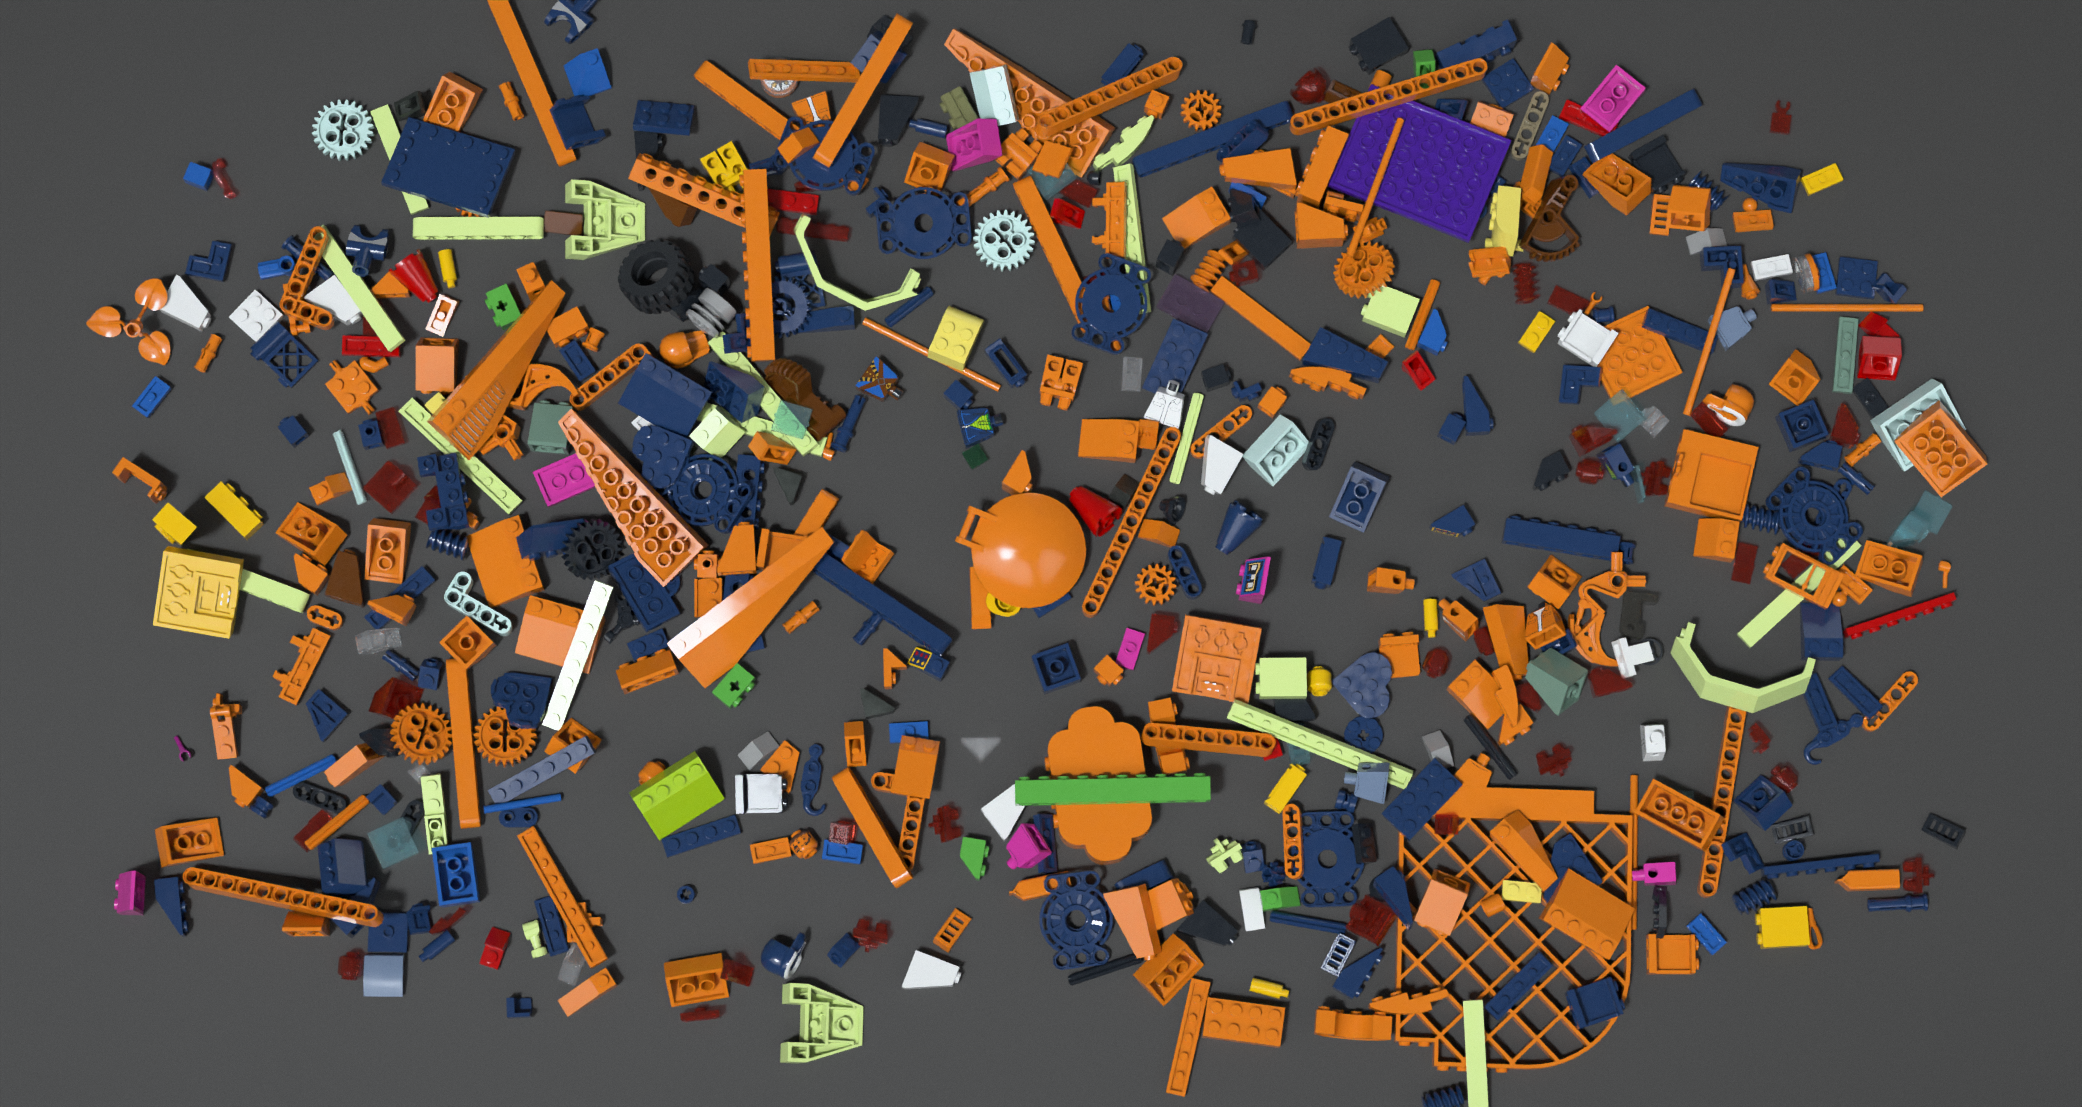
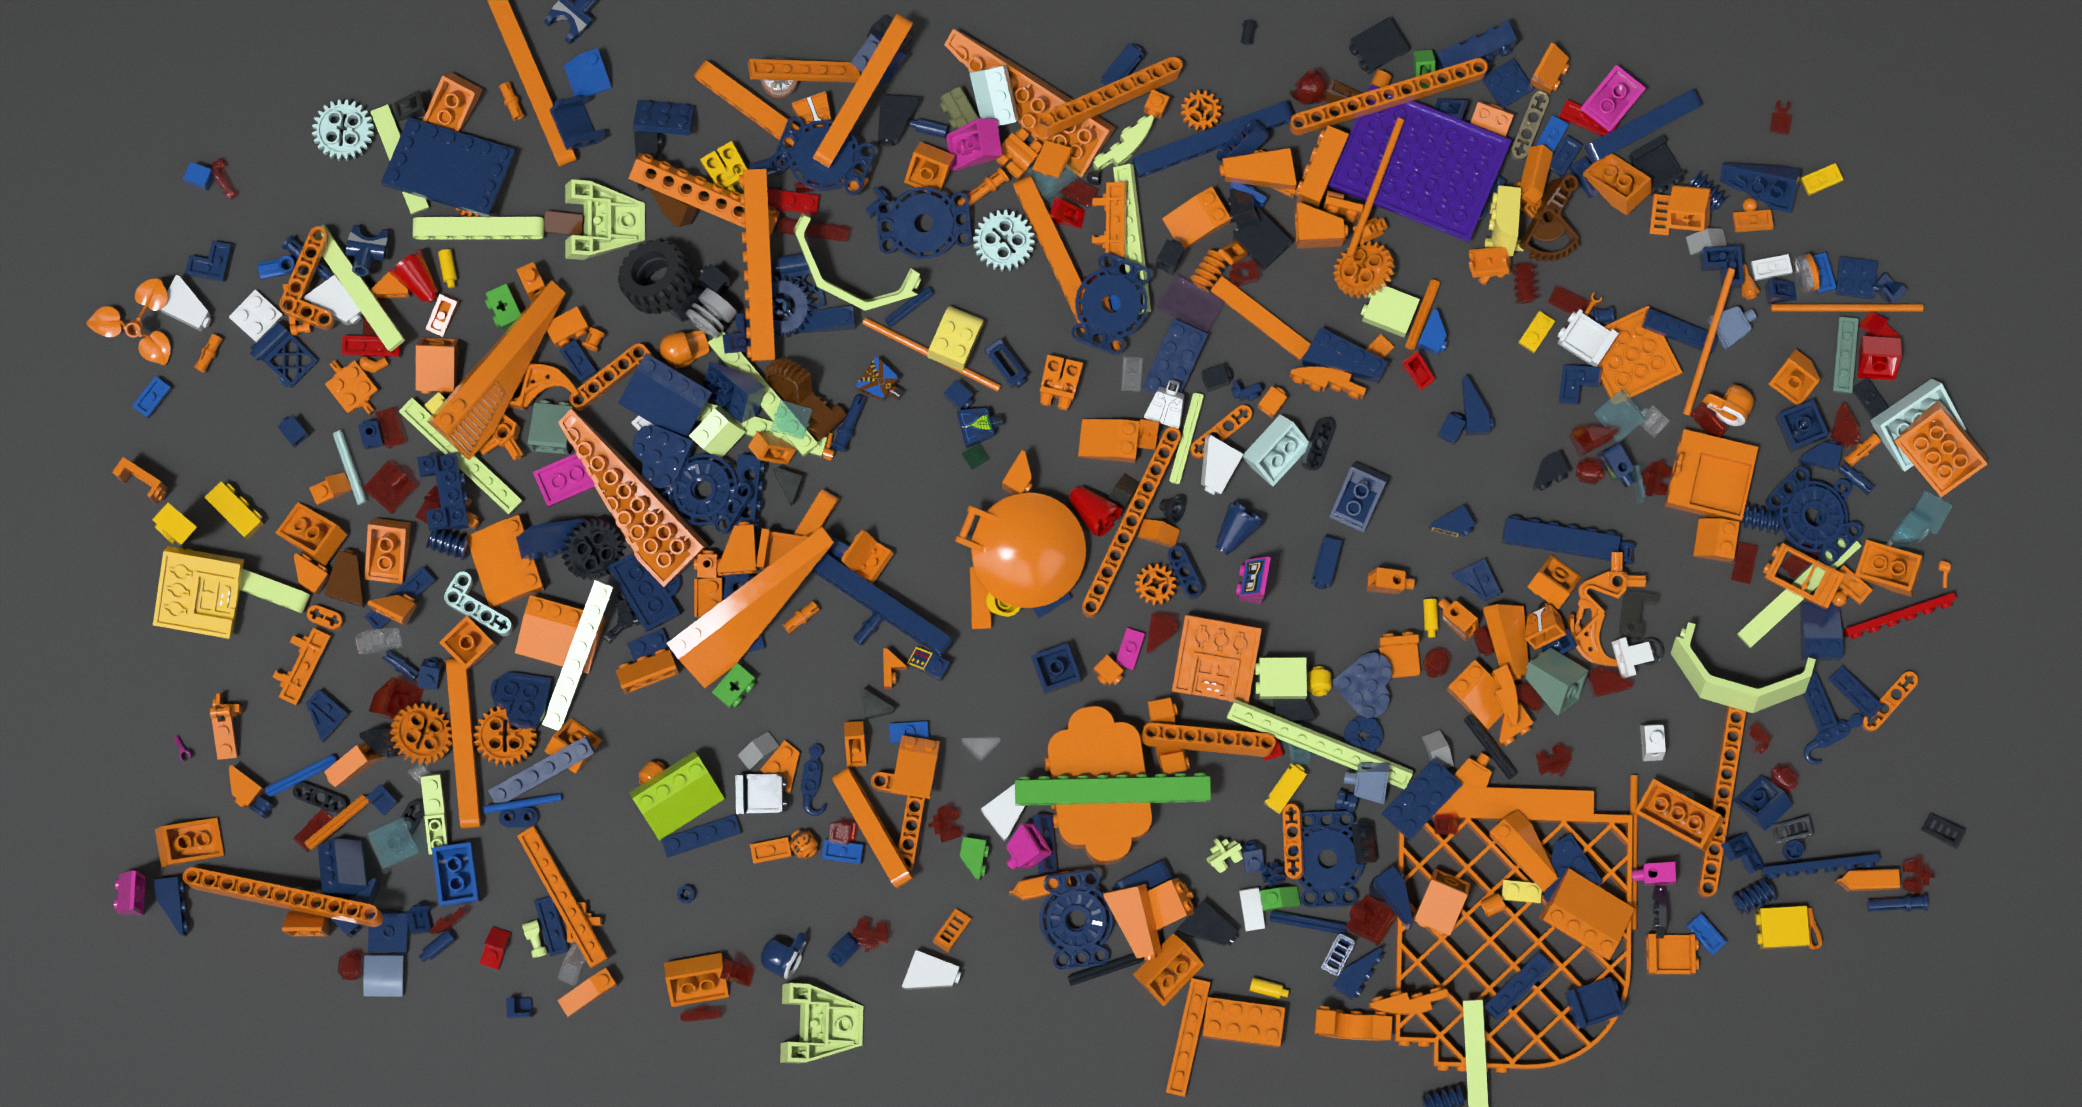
(797, 144): orange slope -> none

